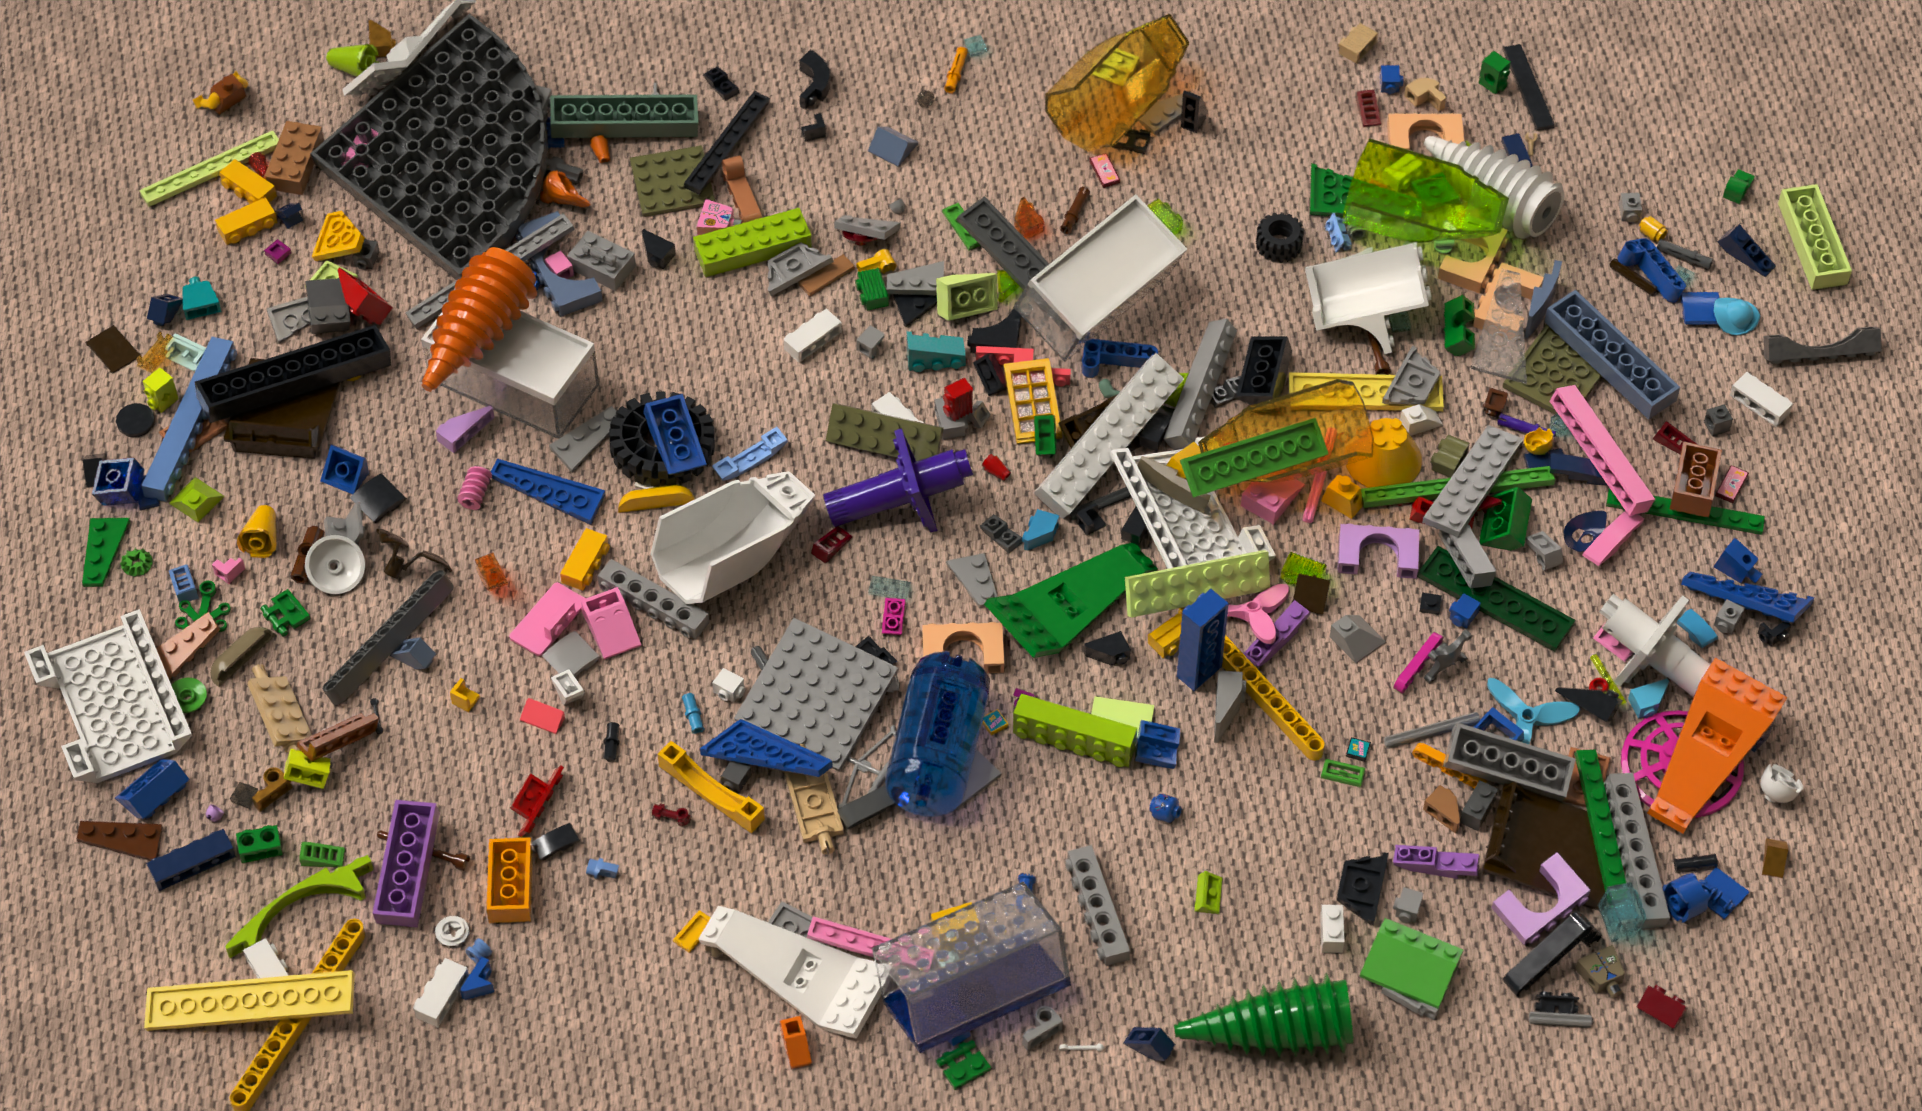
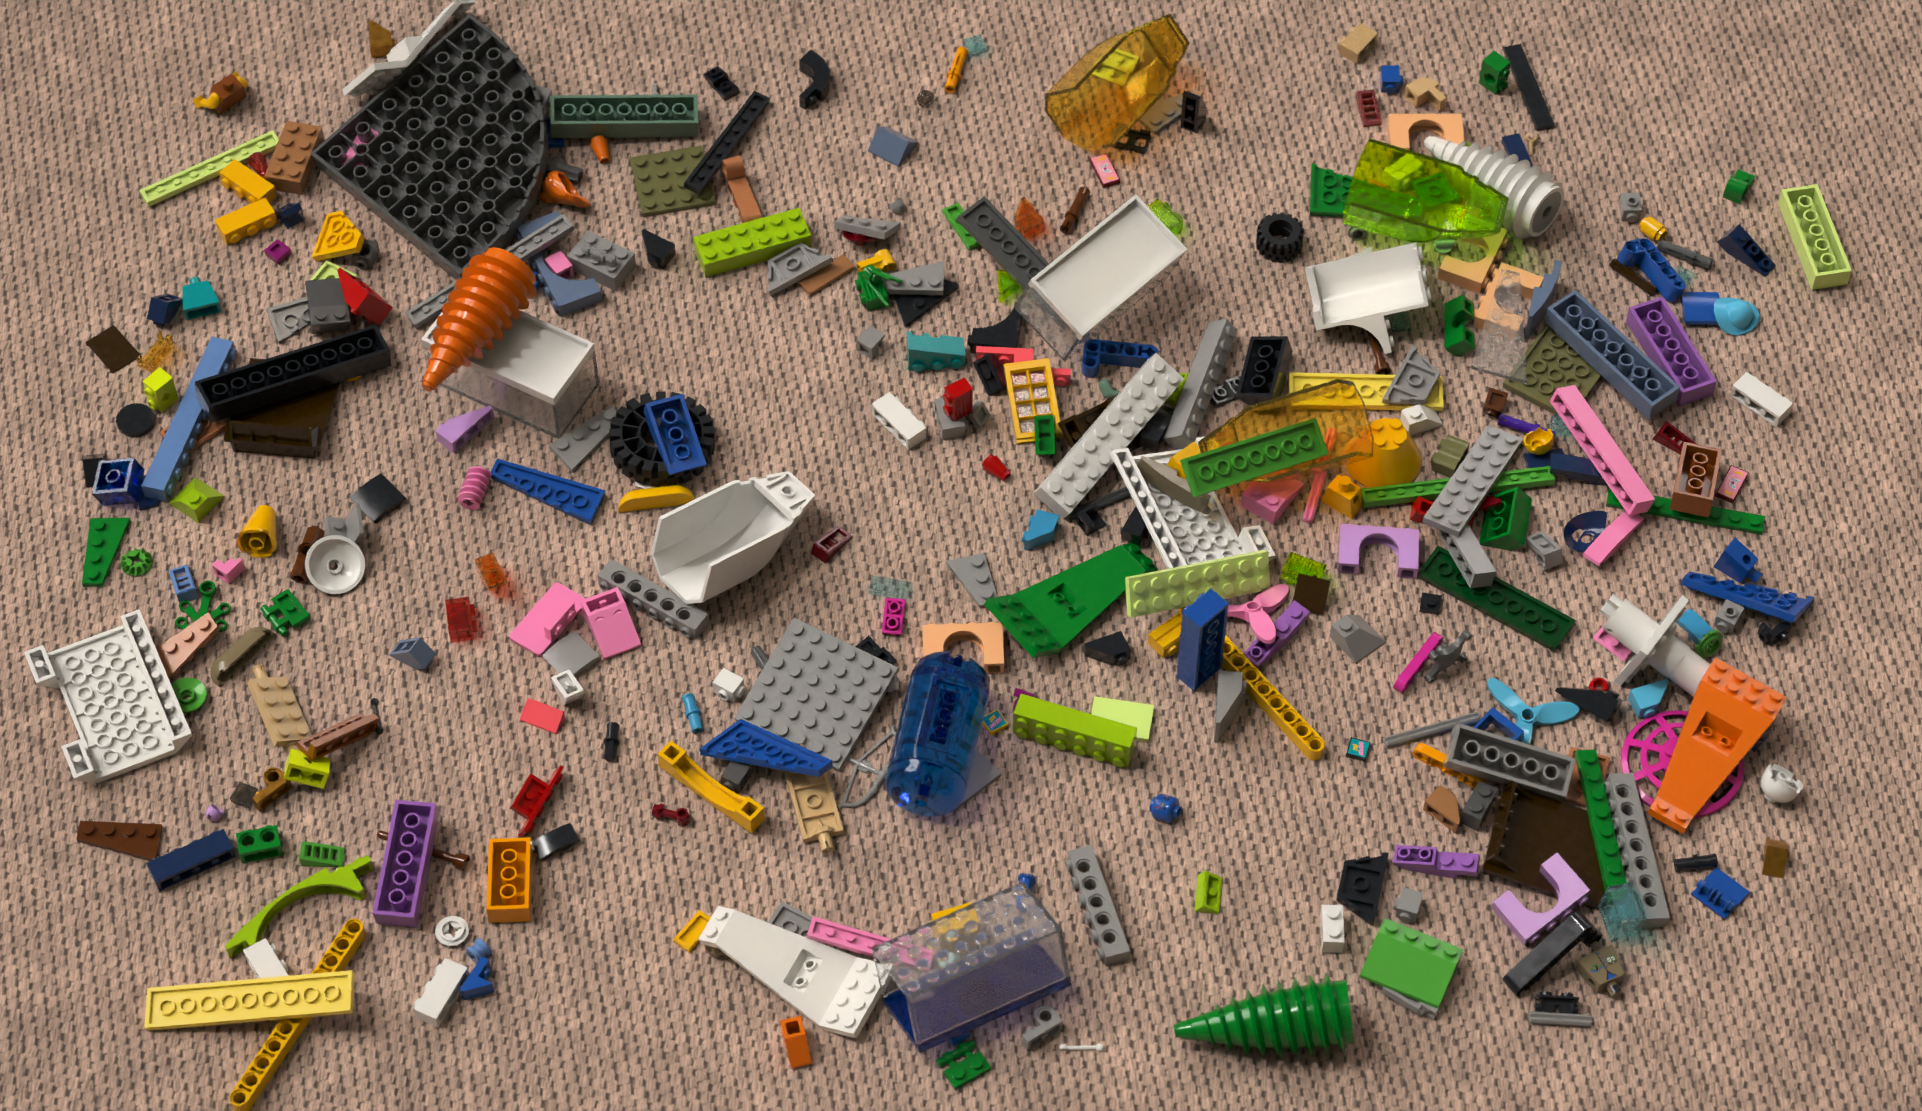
(153, 788): blue slope -> none
(184, 352): light aqua hinge -> none
(344, 469): blue slope -> none
(352, 58): lime cone -> none
(388, 637): dark grey beam -> none
(396, 563): dark brown plant -> none
(459, 619): none -> clear red brick
(463, 697): yellow panel -> none
(585, 559): yellow brick -> none
(598, 867): medium blue piece -> none
(715, 217): bright pink torso -> none
(751, 457): light blue slope -> none
(812, 335): white brick -> none
(816, 130): black panel -> none
(865, 807): dark grey beam -> none
(874, 275): none -> green plant
(876, 432): olive plate -> none
(907, 484): dark purple piece -> none
(966, 295): yellowish green slope -> none
(999, 532): dark grey slope -> none
(1150, 1042): dark blue slope -> none
(1157, 744): blue slope -> none
(1337, 233): light blue hinge -> none
(1341, 779): bright green tile -> none
(1464, 611): blue brick -> none
(1605, 675): clear neon green bar -> none
(1662, 1007): dark red brick -> none
(1671, 349): none -> medium lavender brick
(1686, 897): blue brick -> none
(1709, 644): none -> bright green gear
(1718, 420): dark grey brick -> none
(1861, 340): flat silver arch -> none

